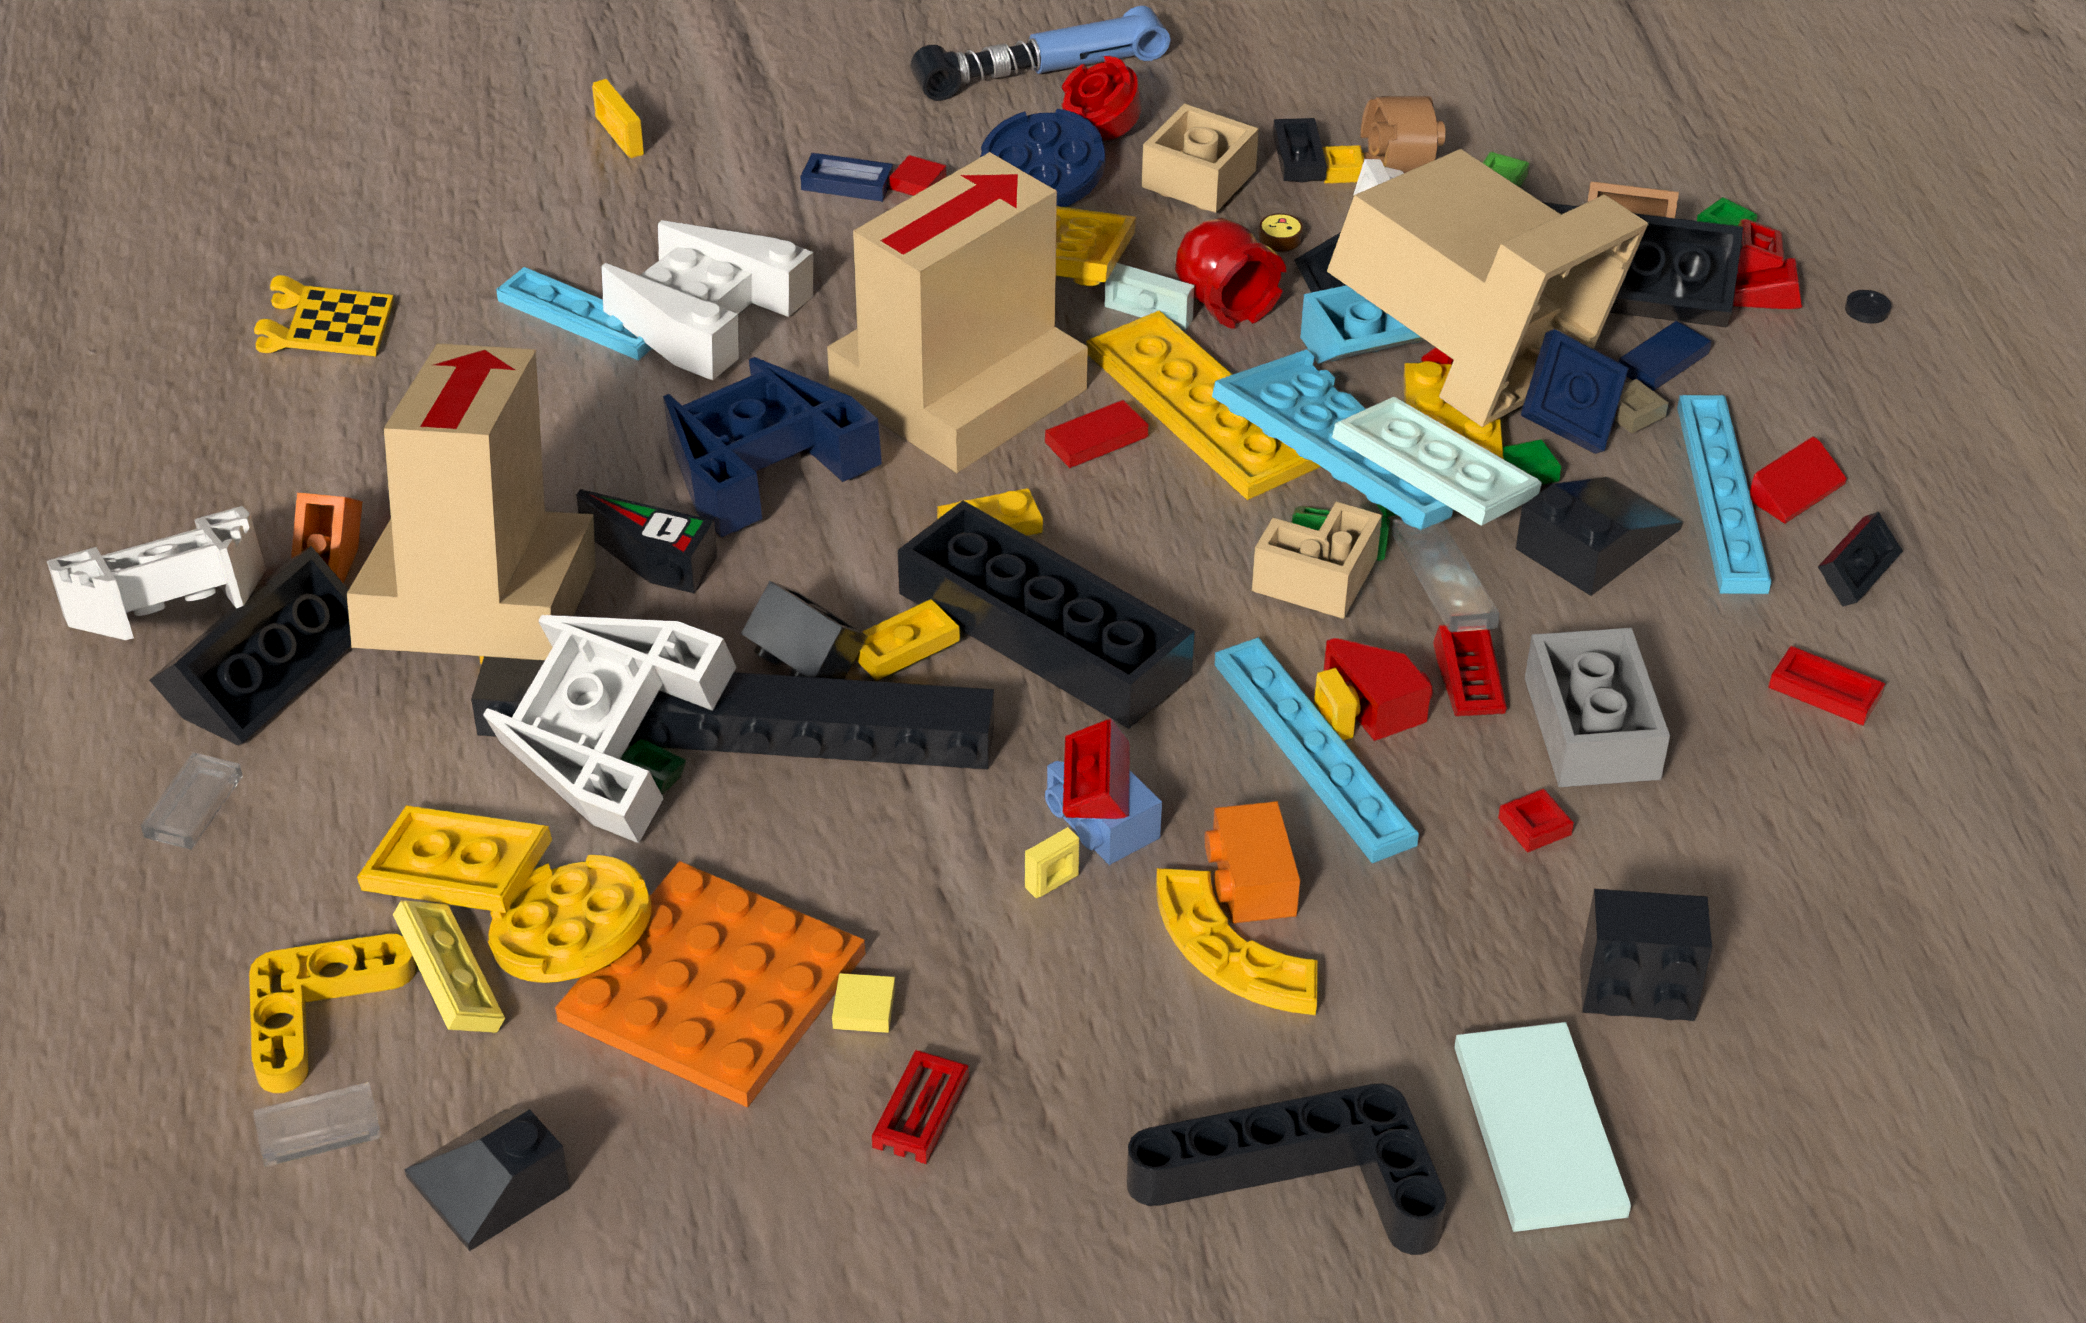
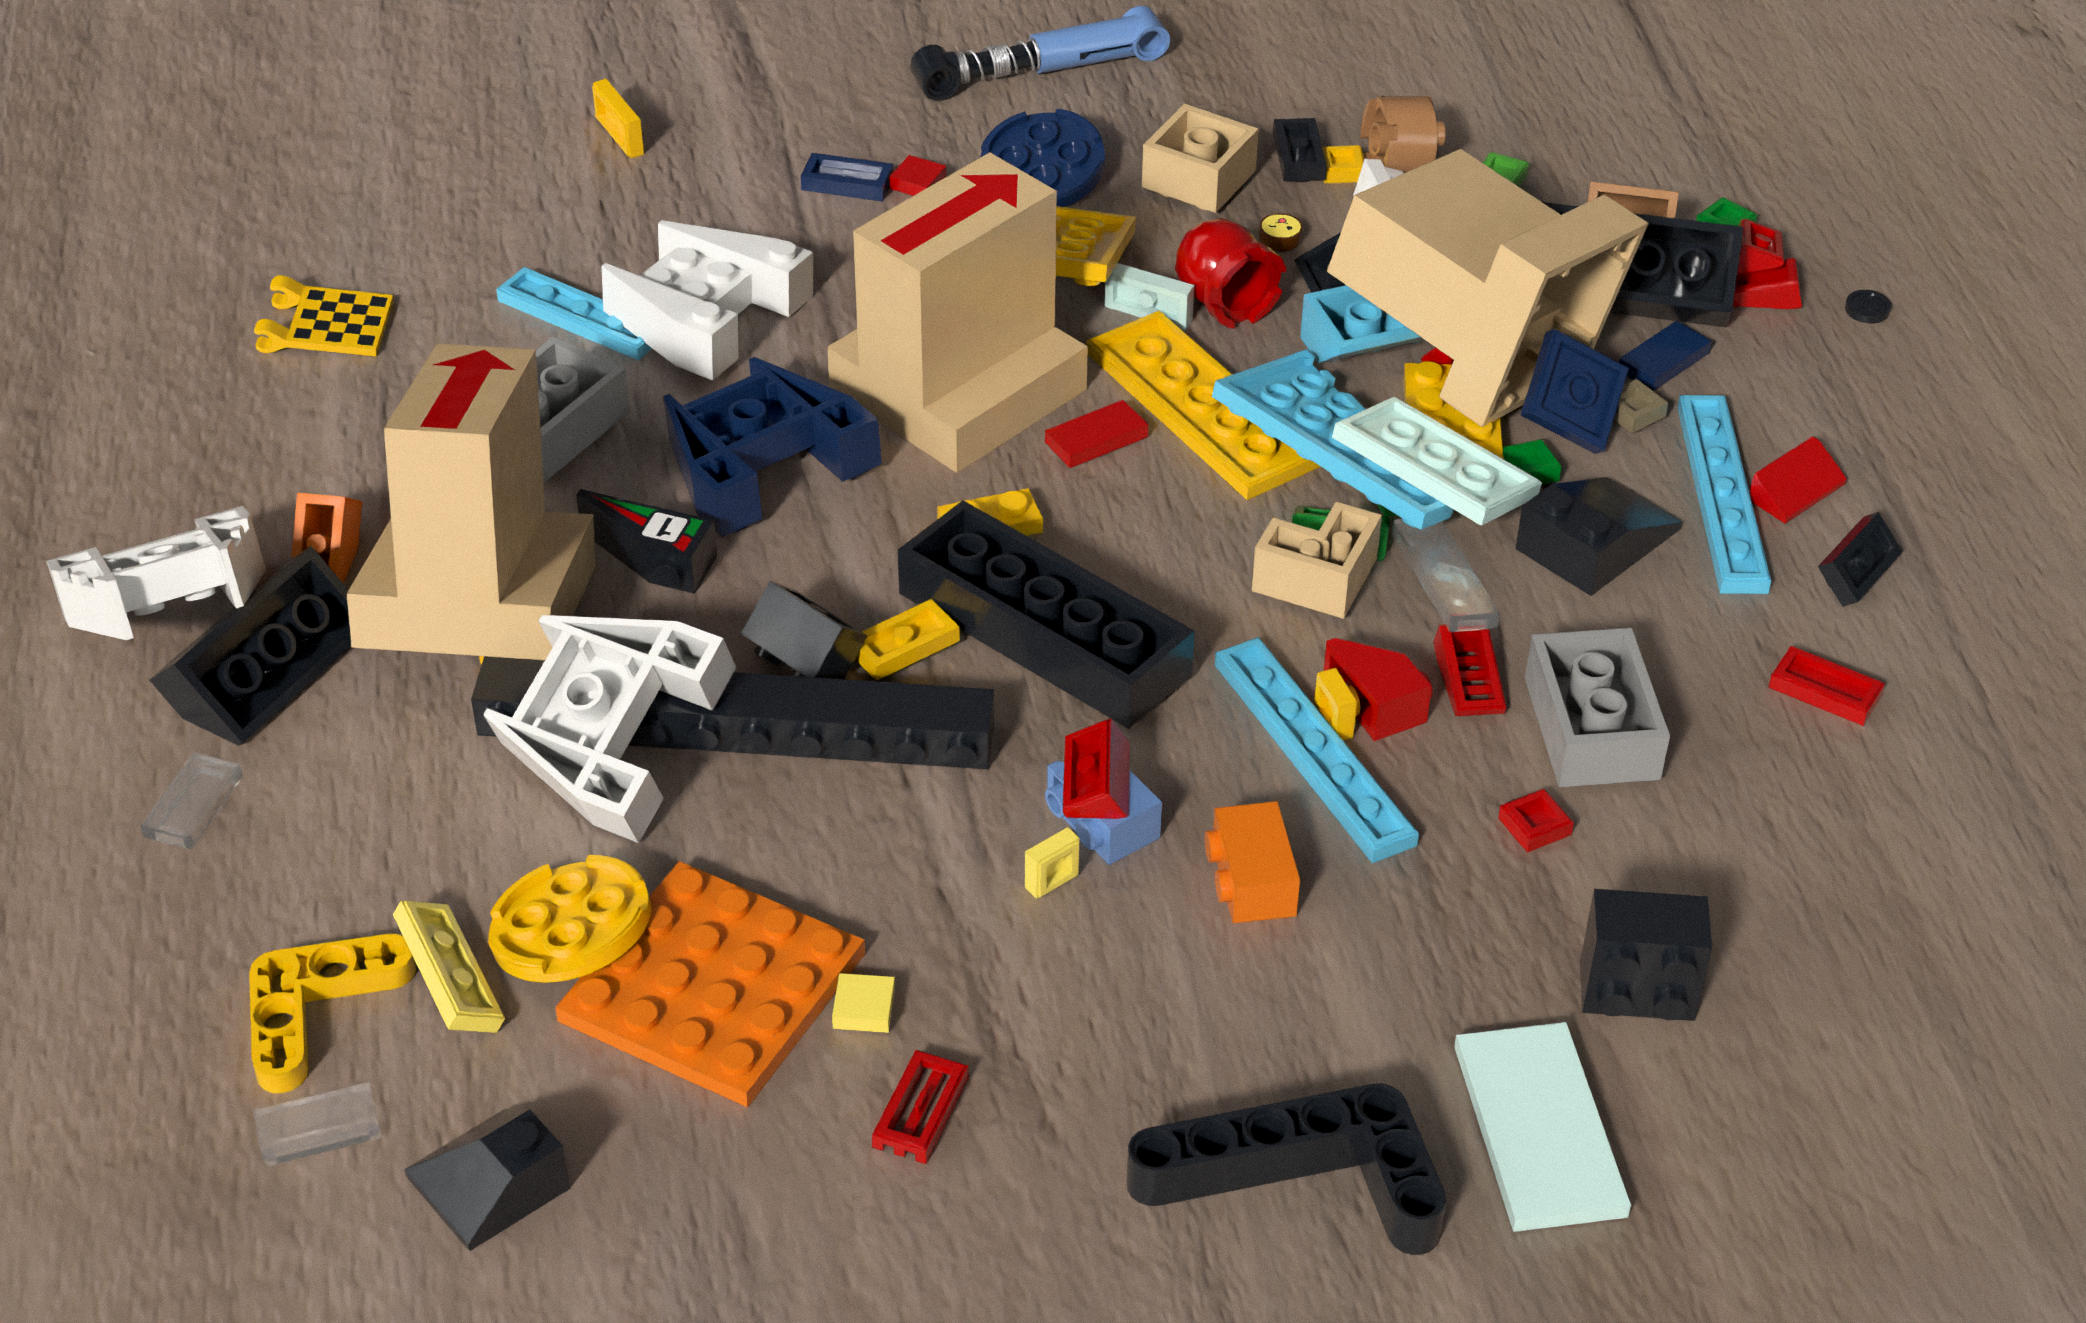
(455, 858): yellow tile -> none
(577, 401): none -> light grey brick
(662, 764): dark green plate -> none
(1104, 96): red cone -> none
(1222, 955): yellow tile -> none

